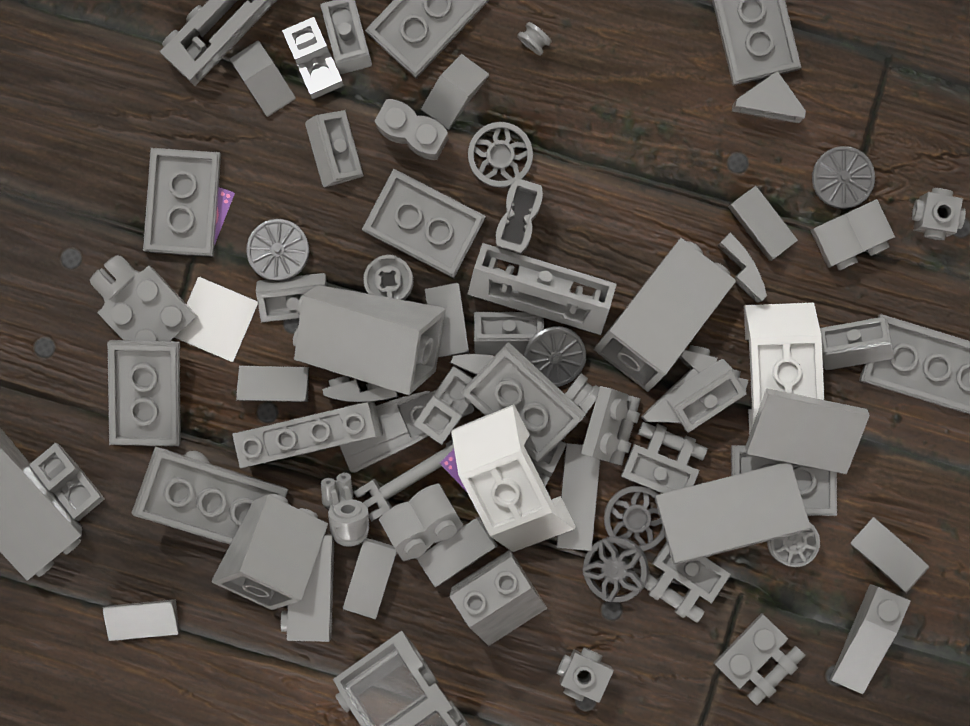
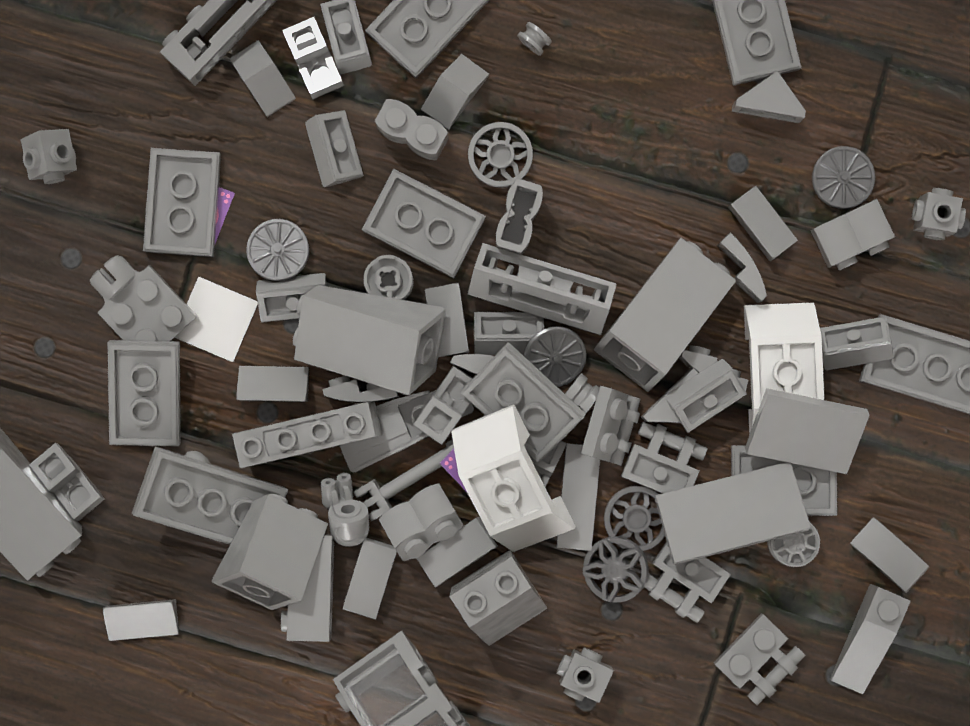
(49, 155): none -> light grey brick

